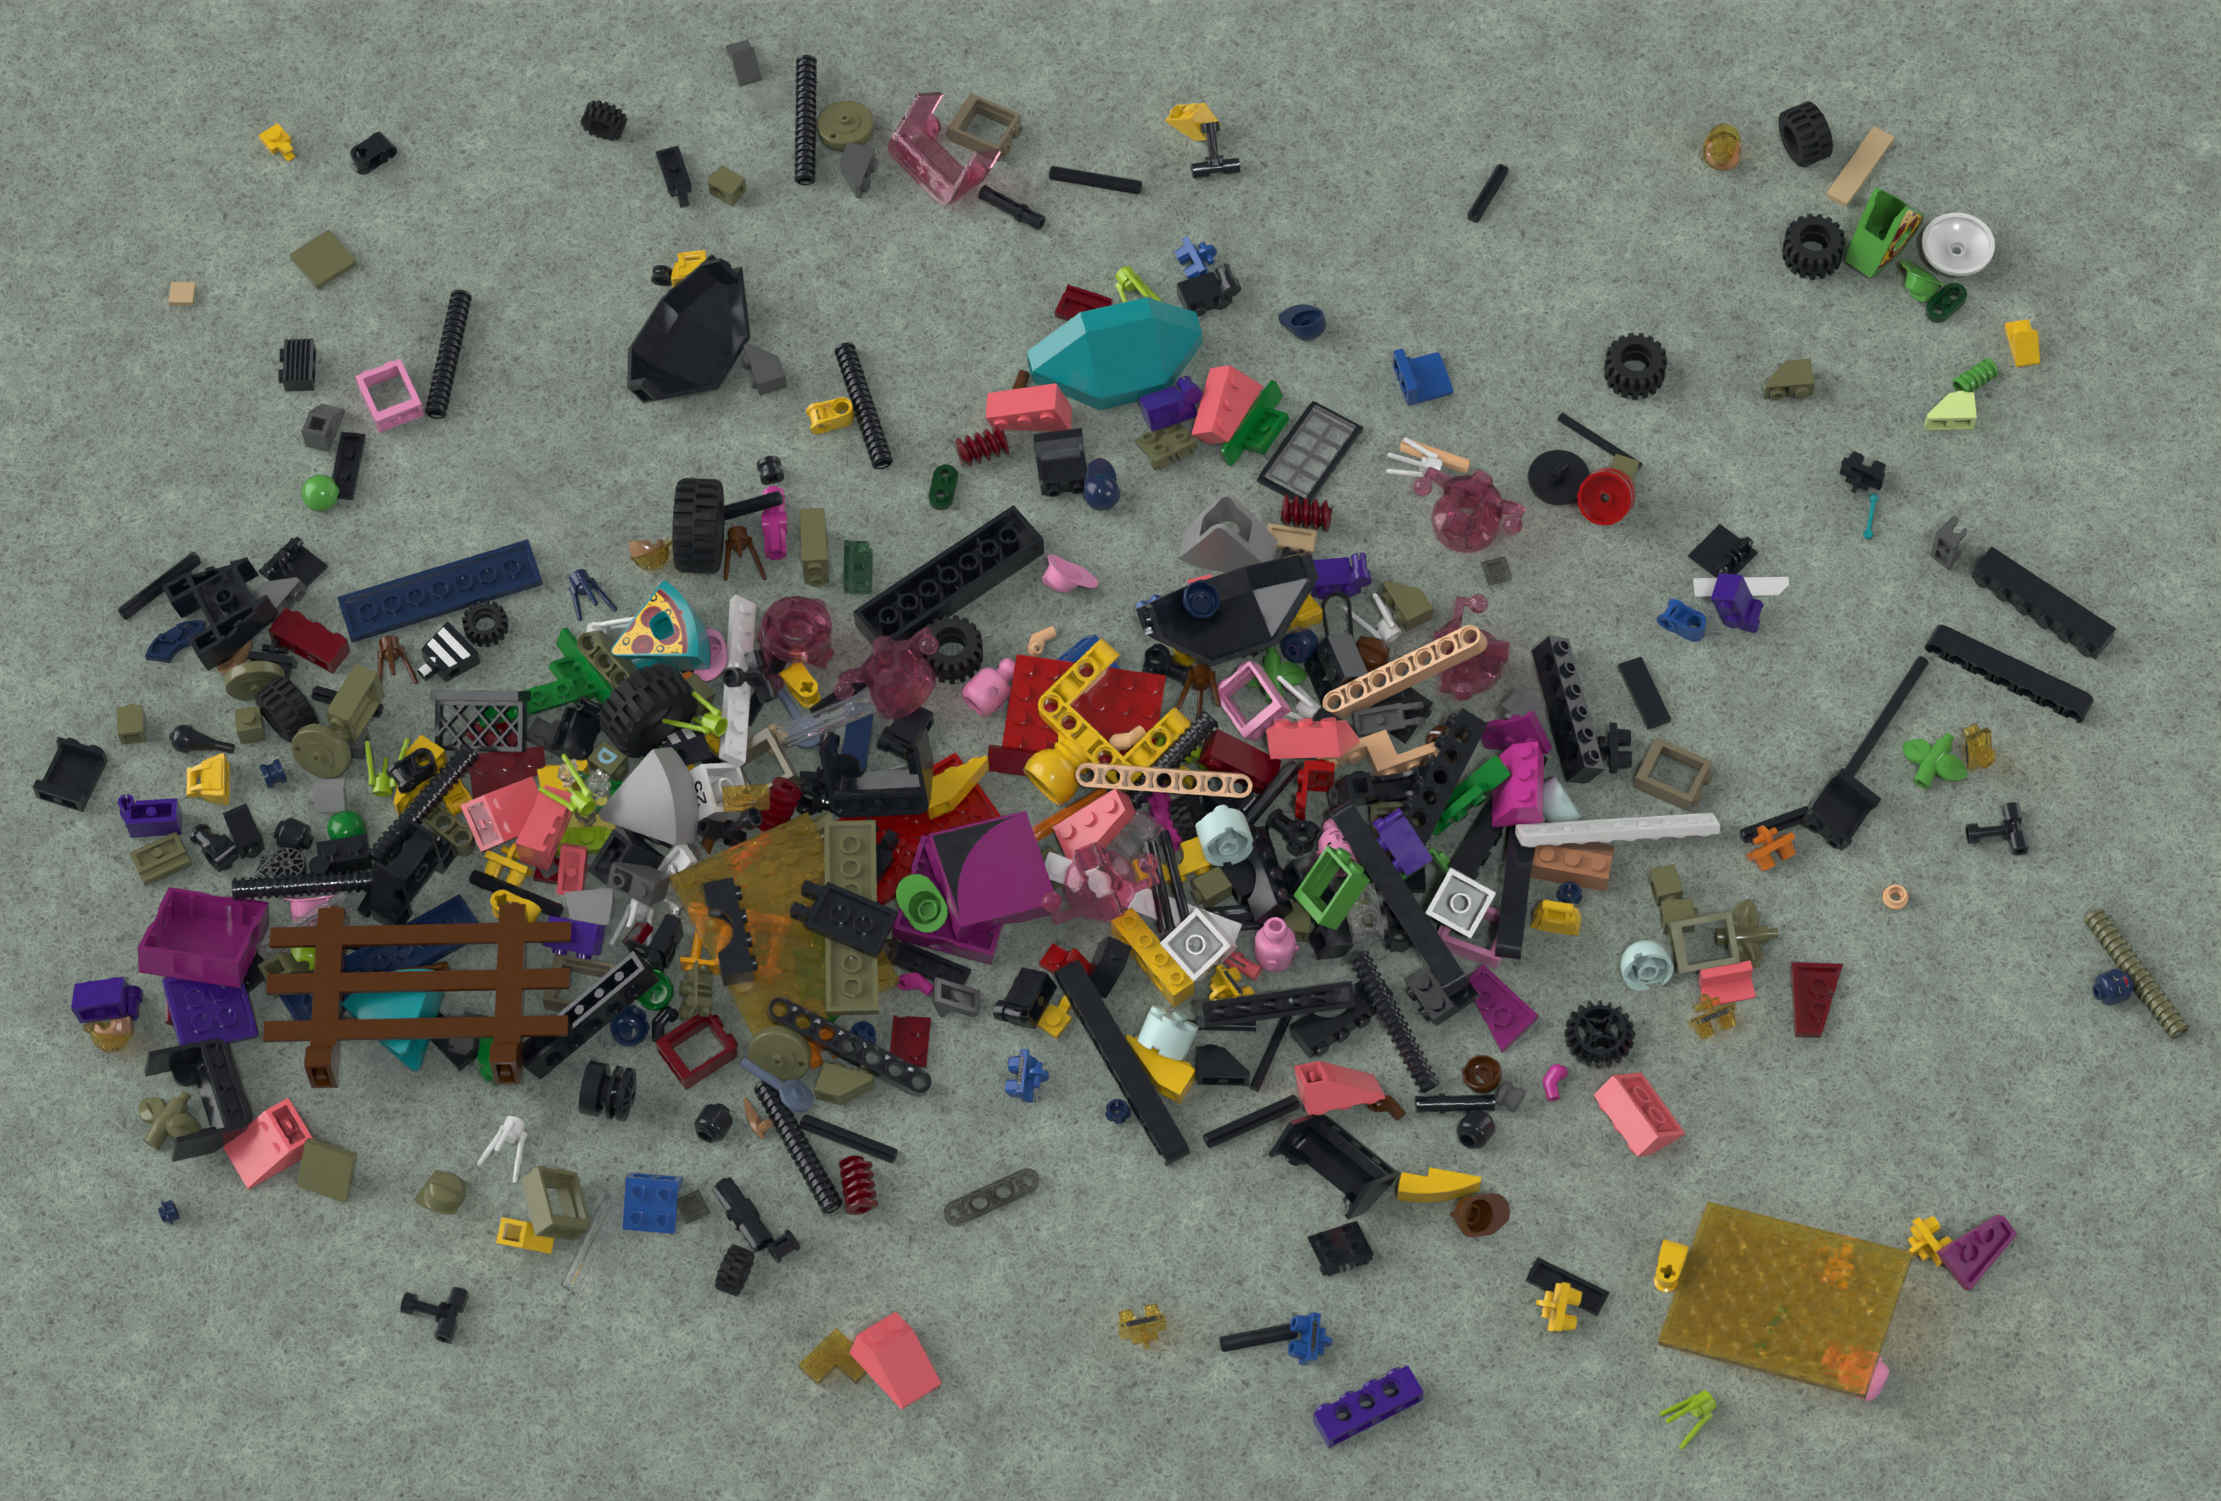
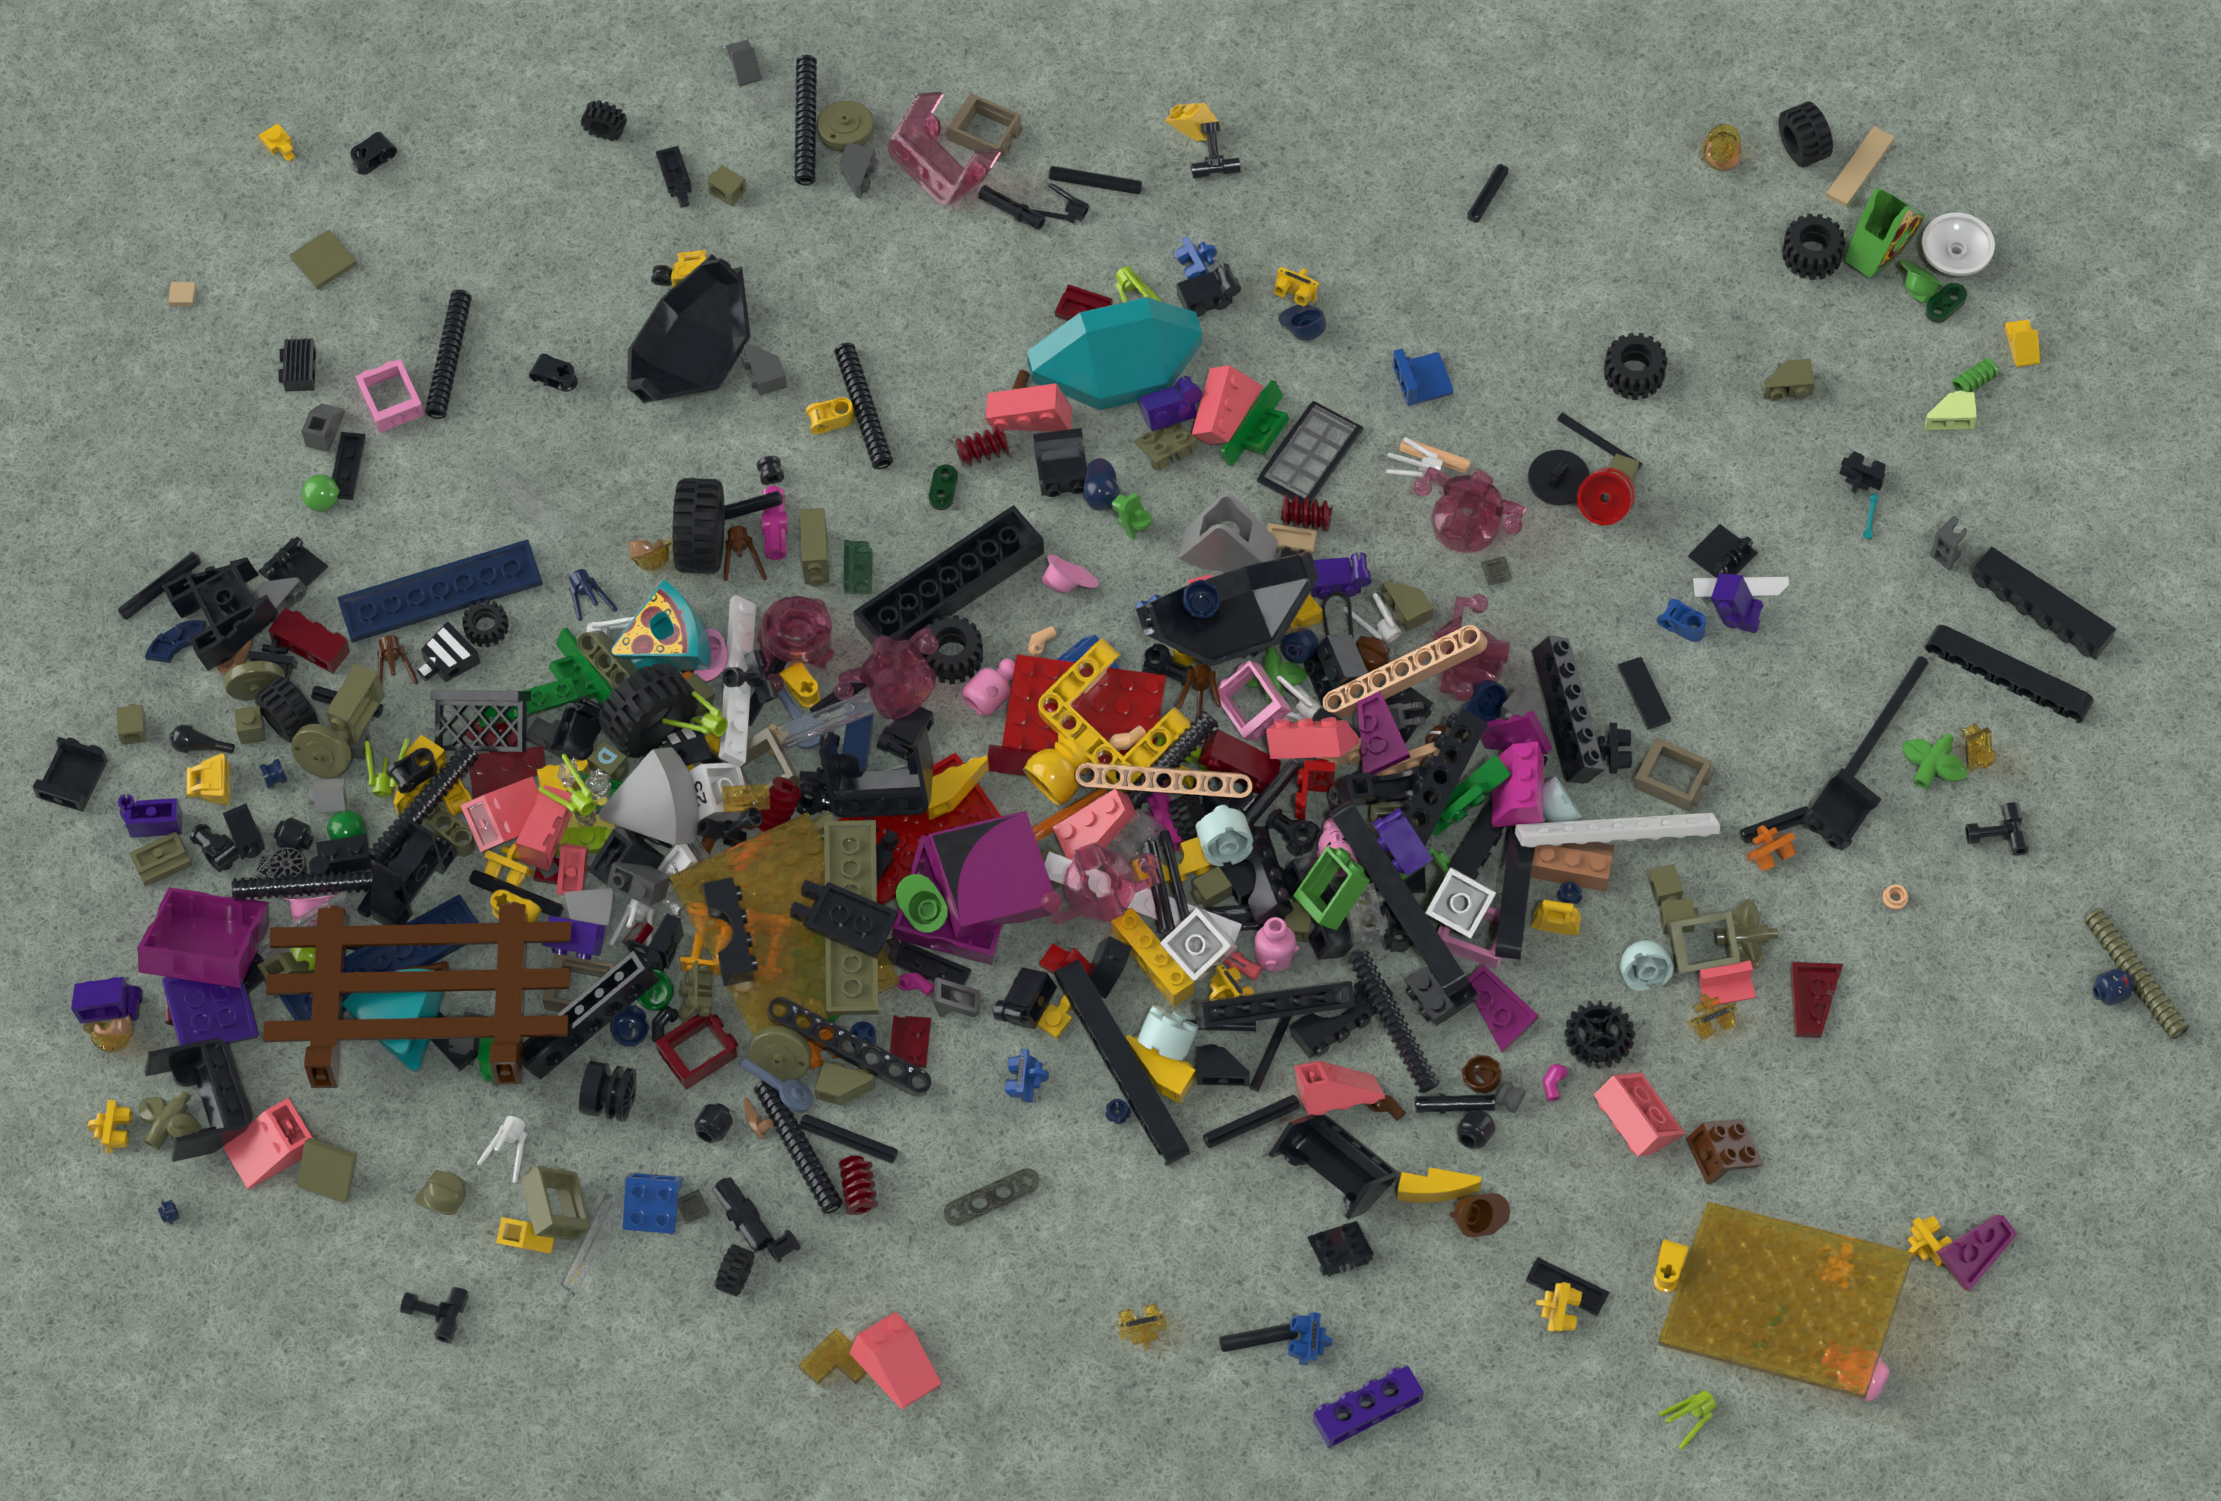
(111, 1136): none -> yellow hips
(554, 373): none -> black piece
(1075, 207): none -> black plant
(1131, 514): none -> bright green hips
(1296, 283): none -> yellow hips
(1380, 737): none -> magenta wing
(1487, 700): none -> dark blue cap
(1722, 1148): none -> reddish brown bracket

